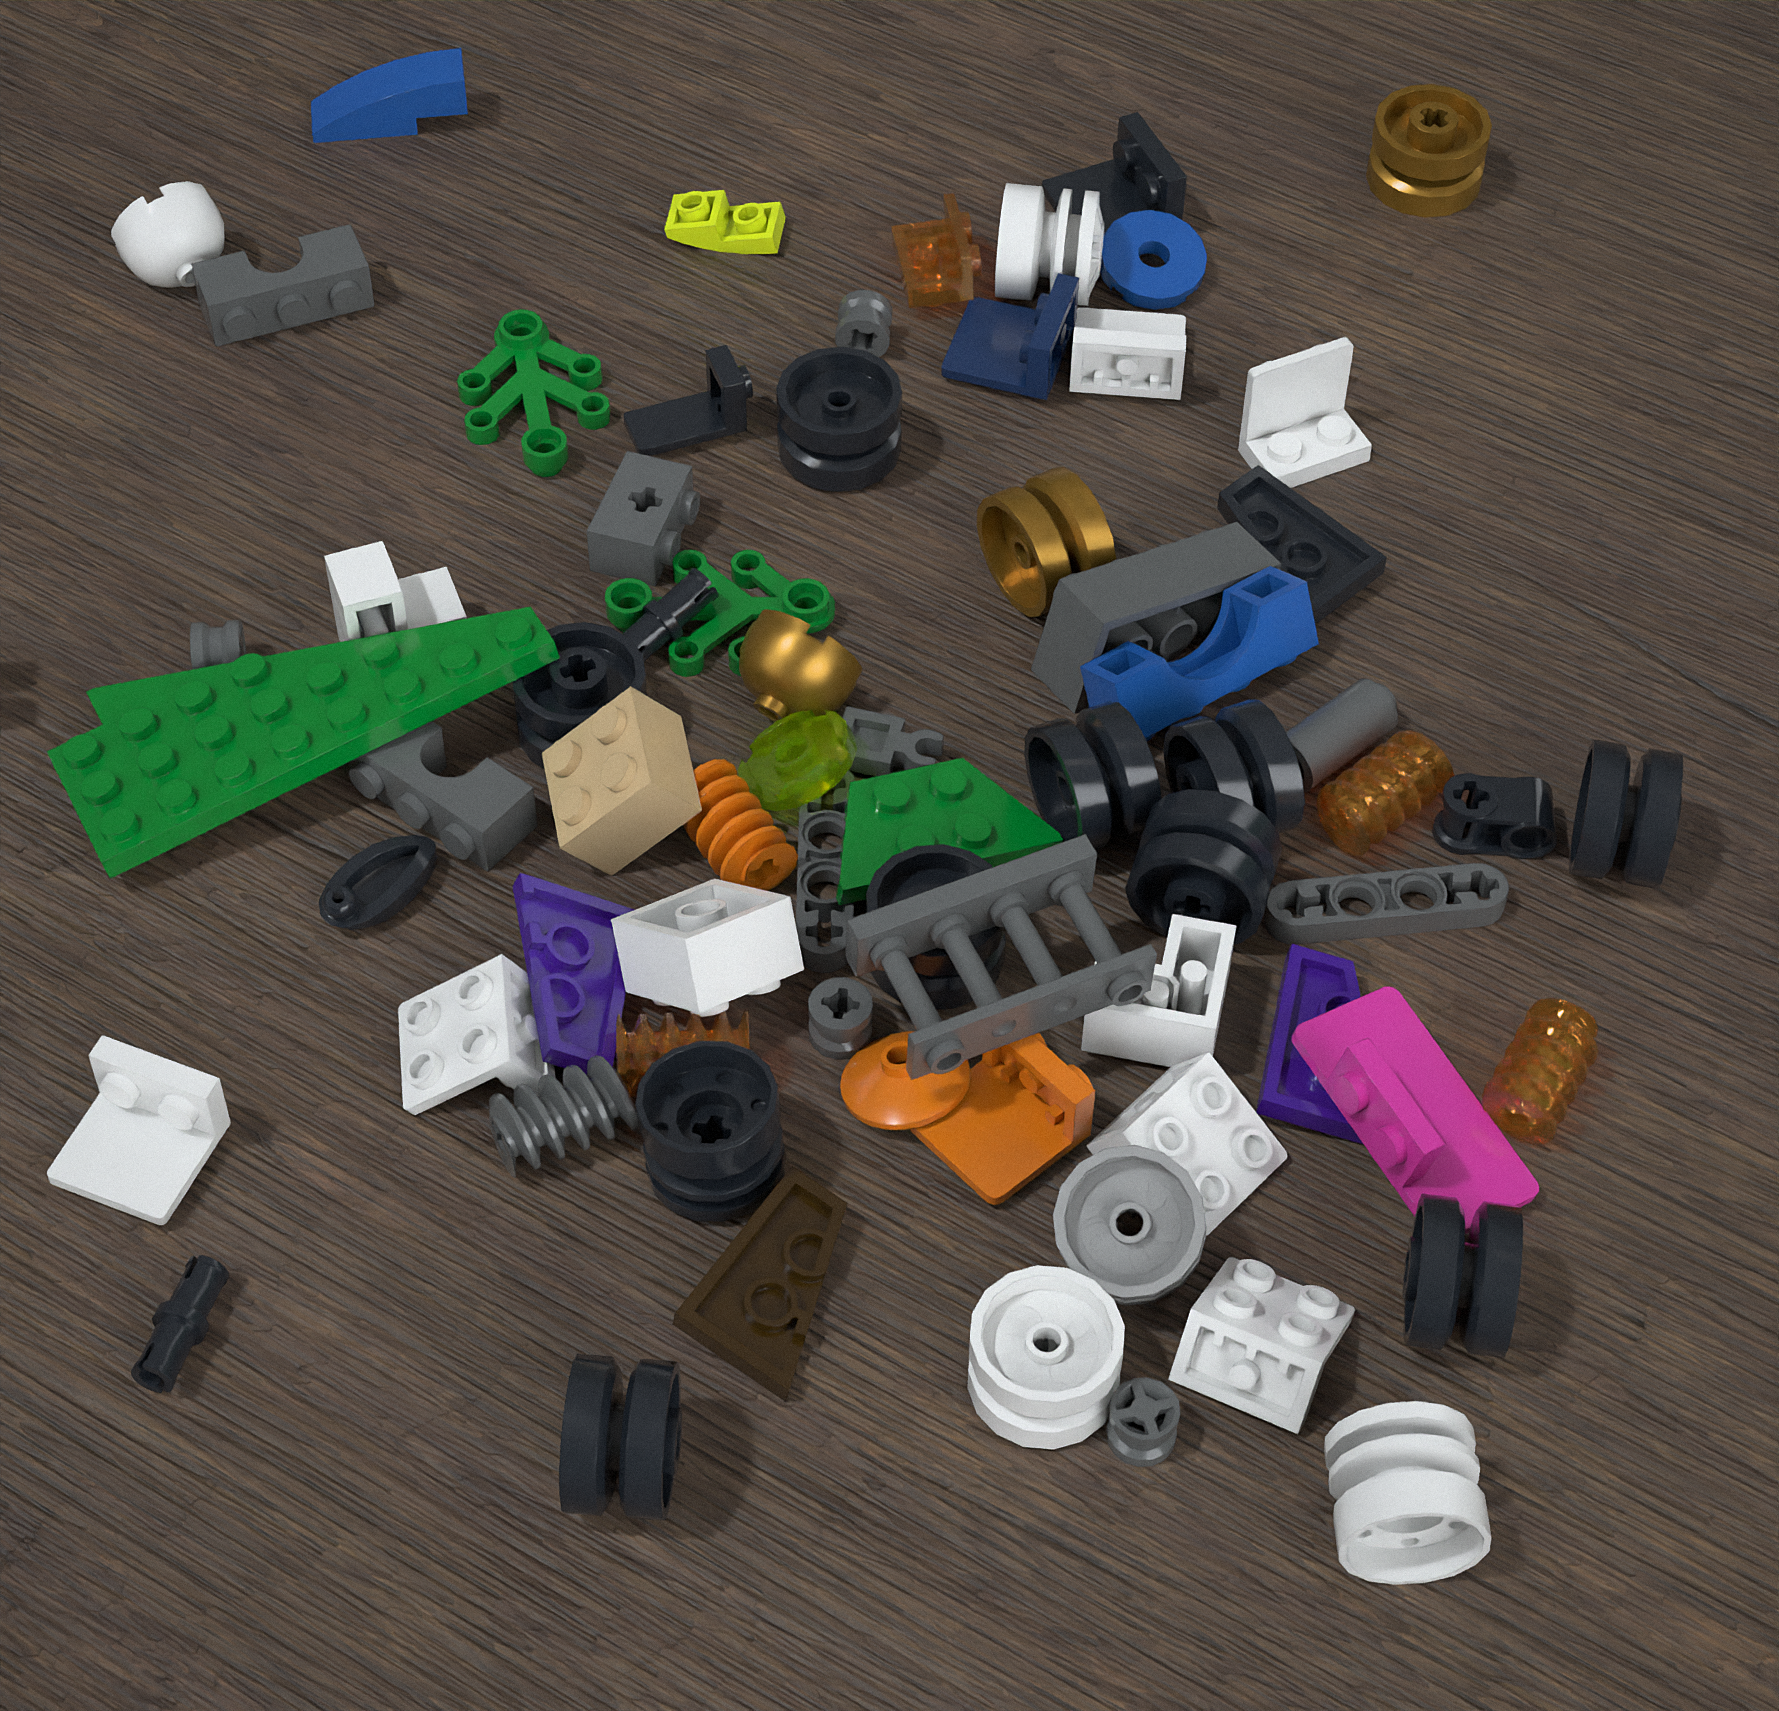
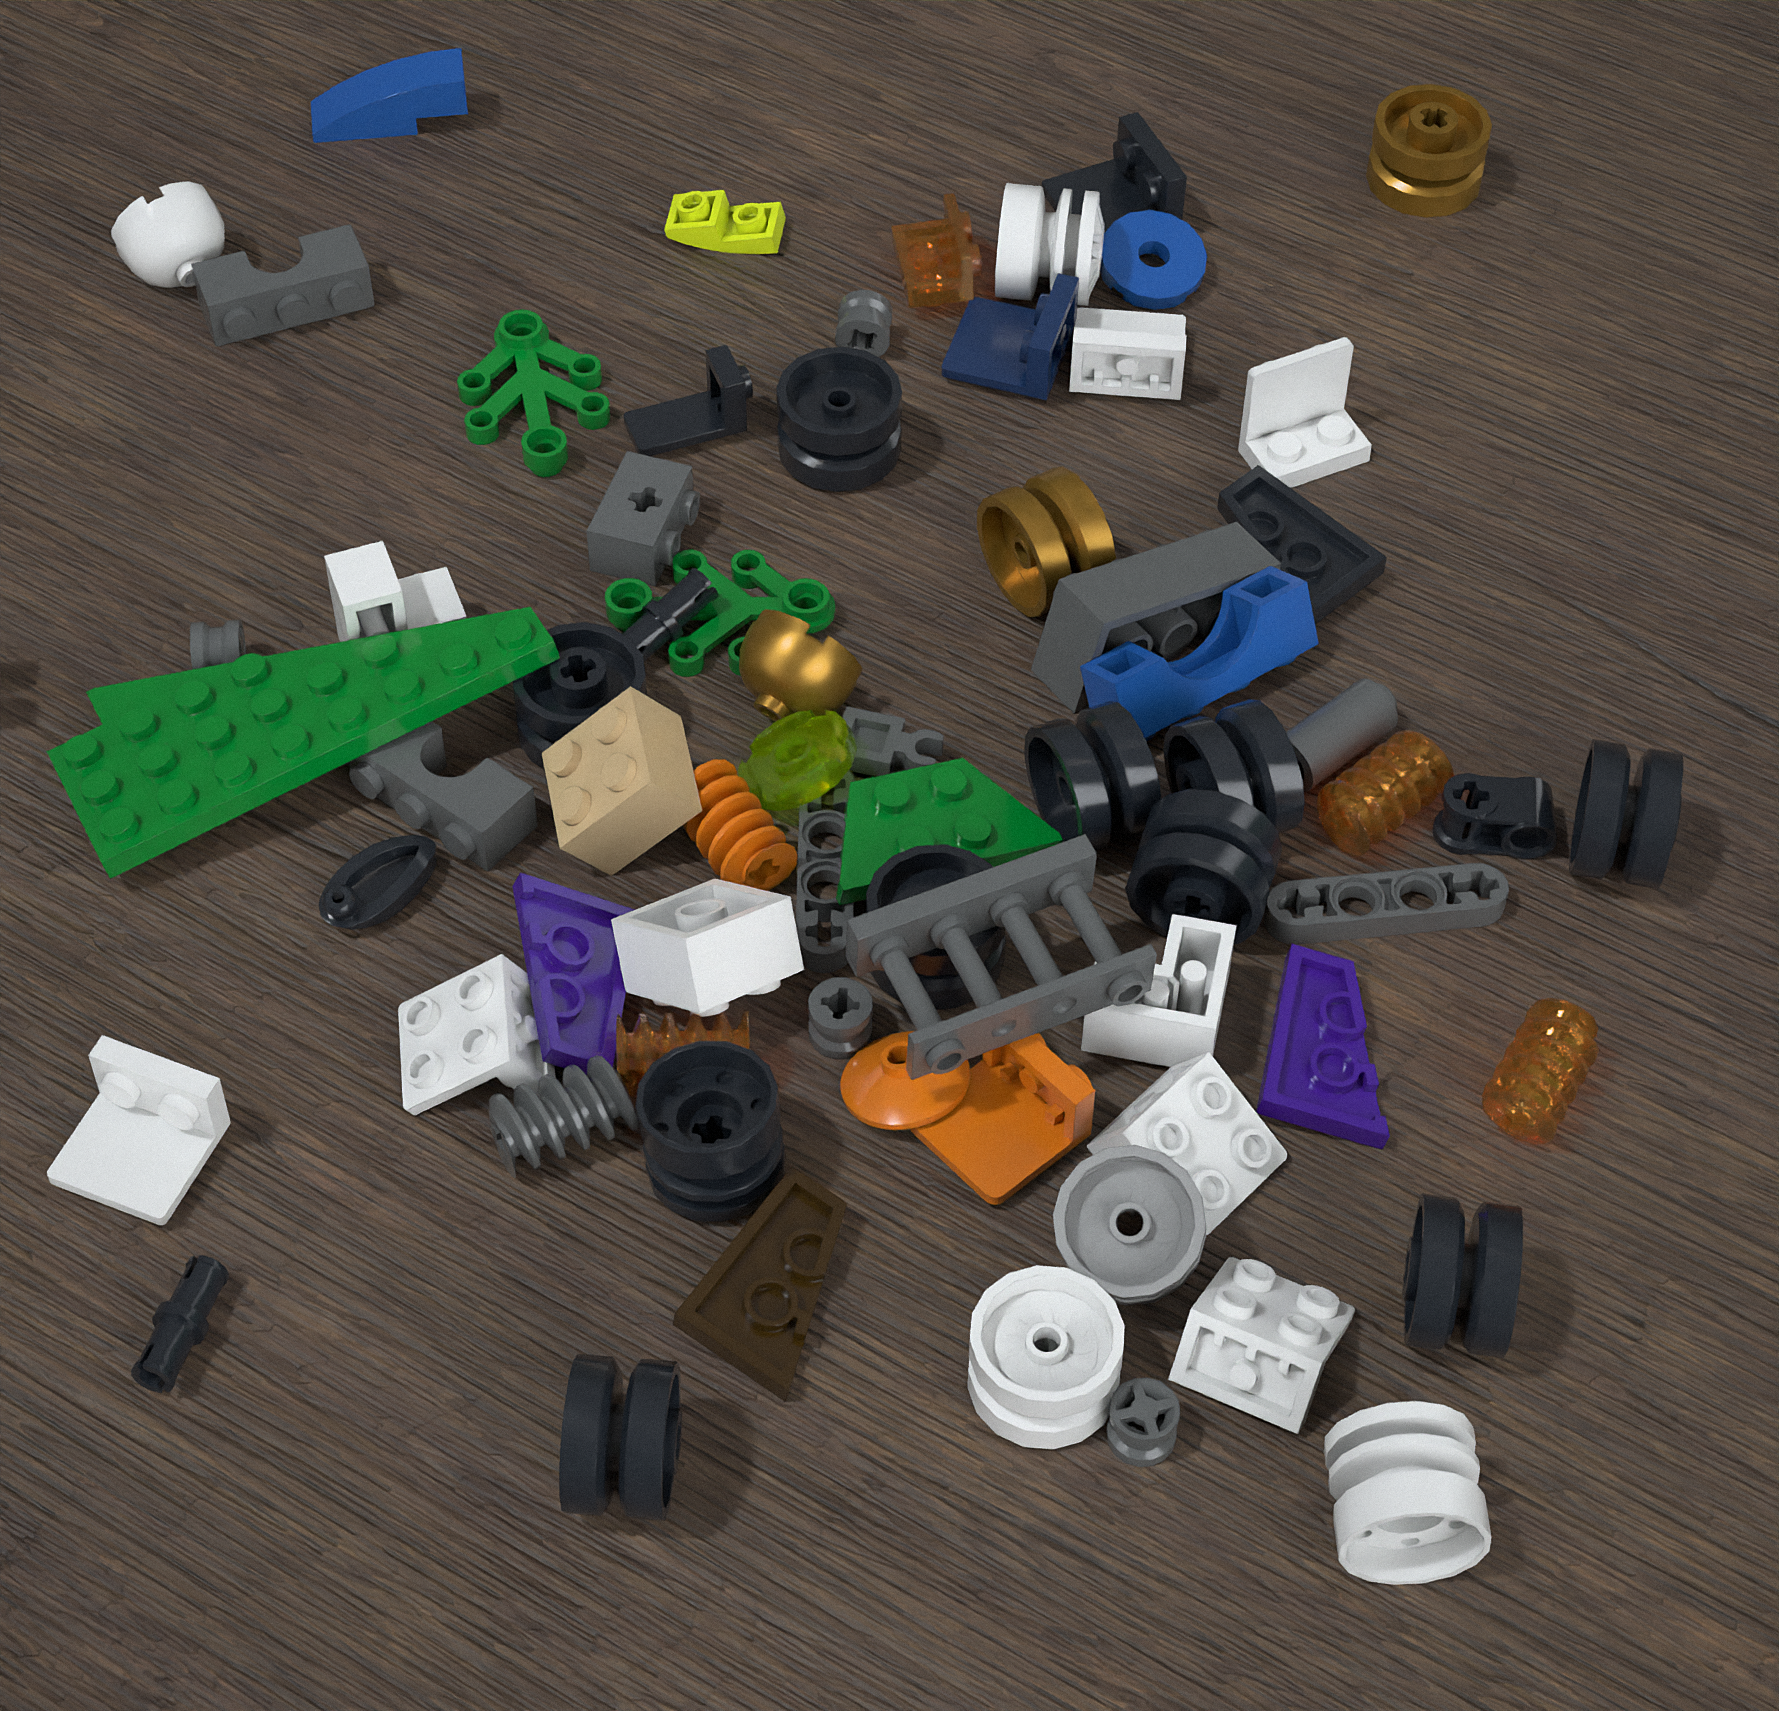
(1411, 1105): dark pink bracket -> none

